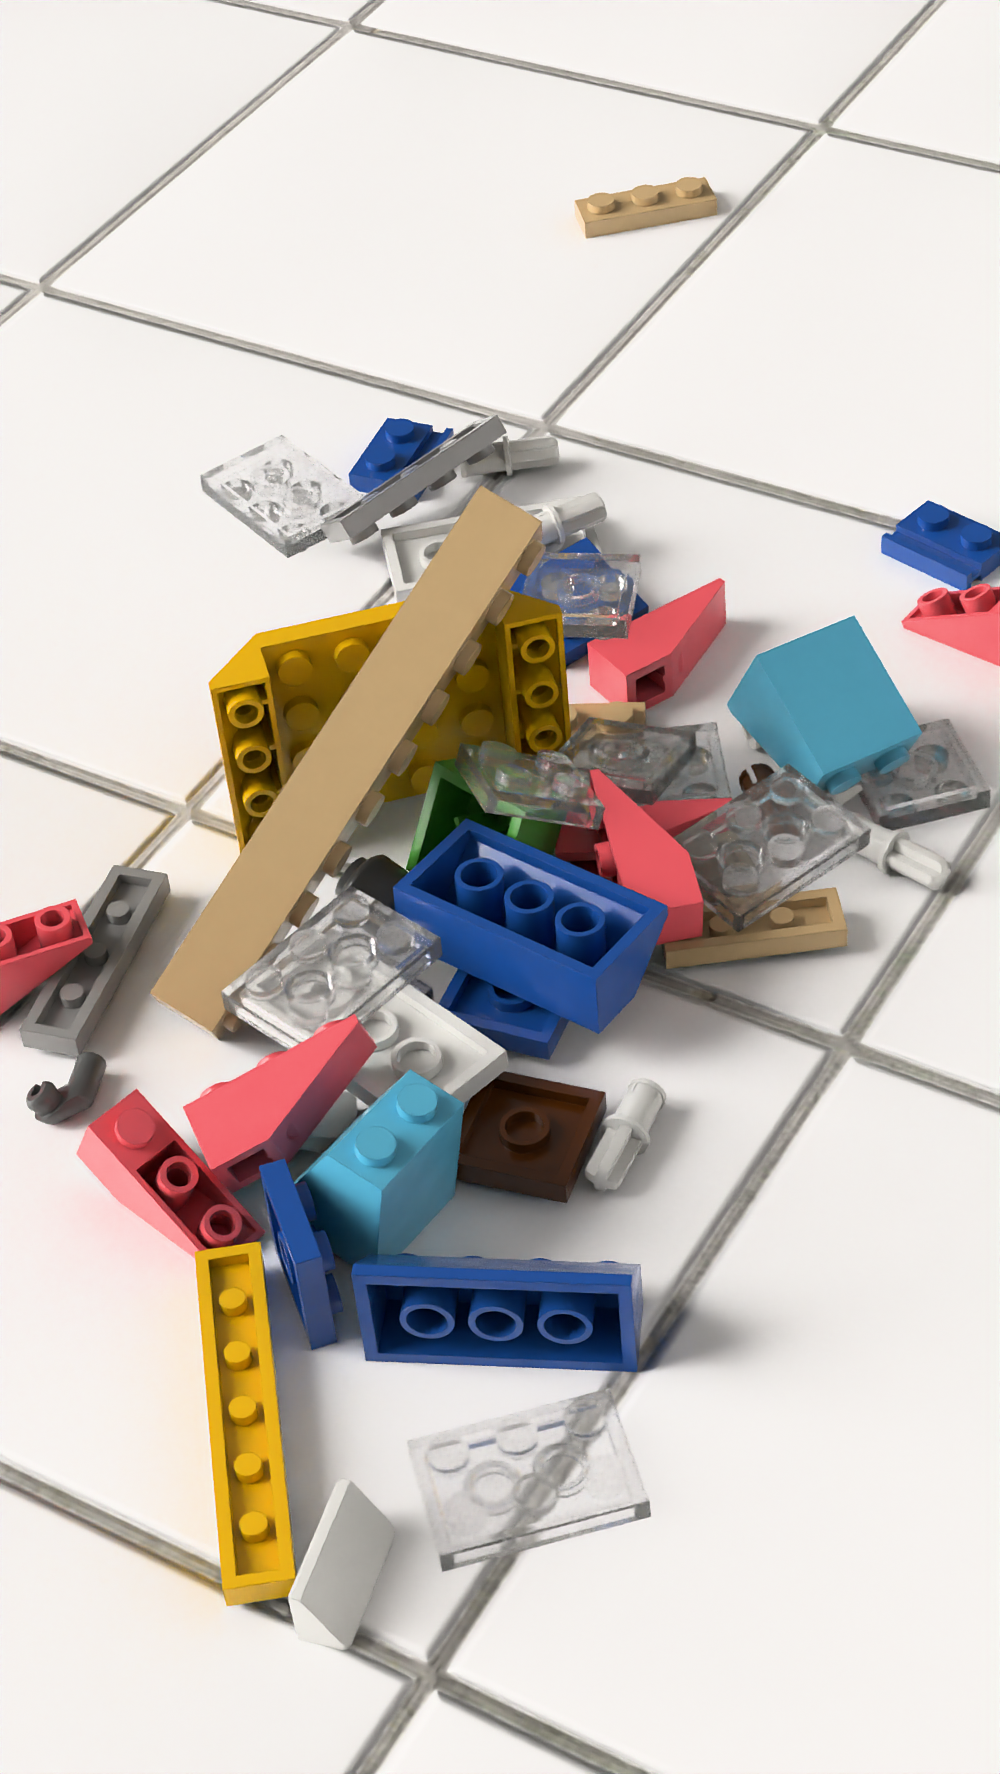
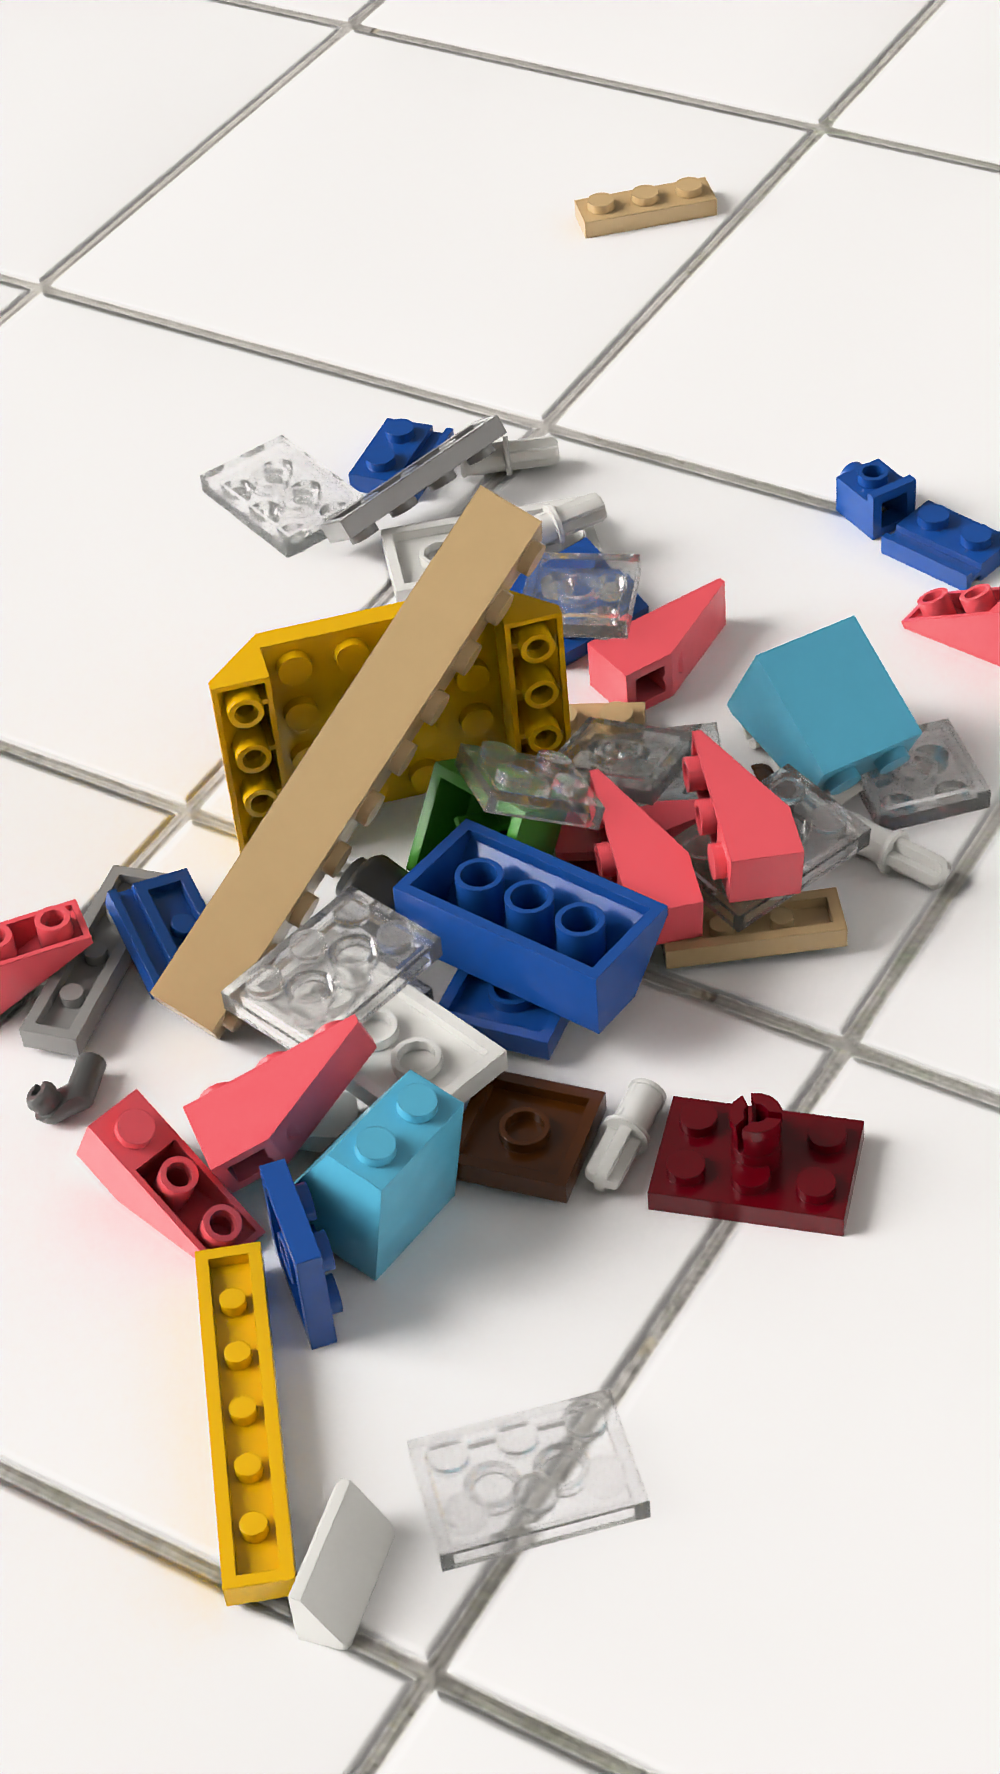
(155, 920): none -> blue plate
(499, 1311): blue slope -> none
(749, 826): none -> coral slope
(757, 1164): none -> dark red plate
(868, 487): none -> blue brick

